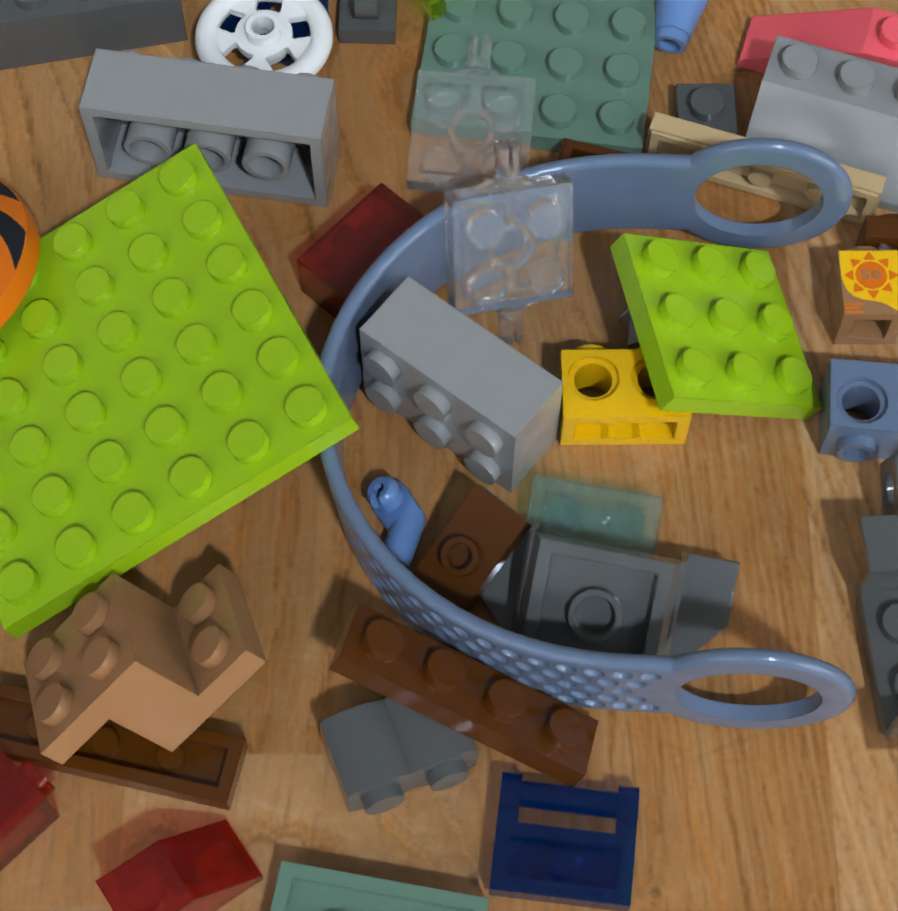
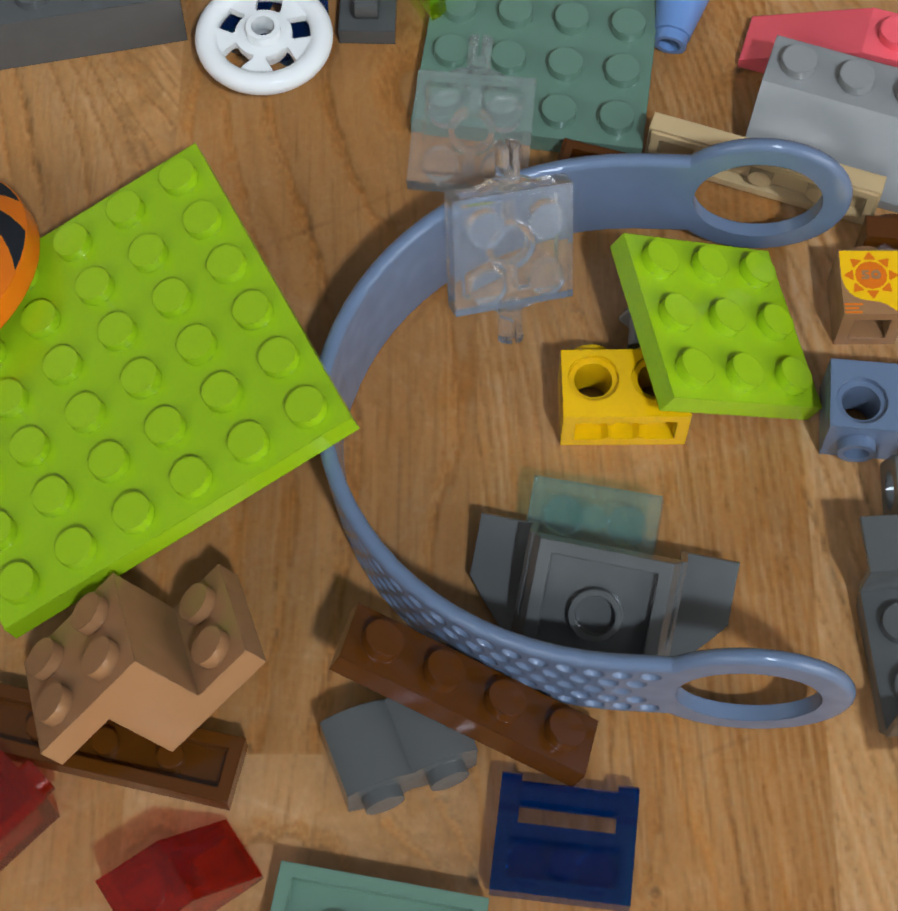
(256, 127): light grey brick -> none
(349, 247): clear red brick -> none
(399, 515): medium blue arm -> none
(459, 385): light grey brick -> none
(471, 548): reddish brown plate -> none
(707, 105): dark grey plate -> none

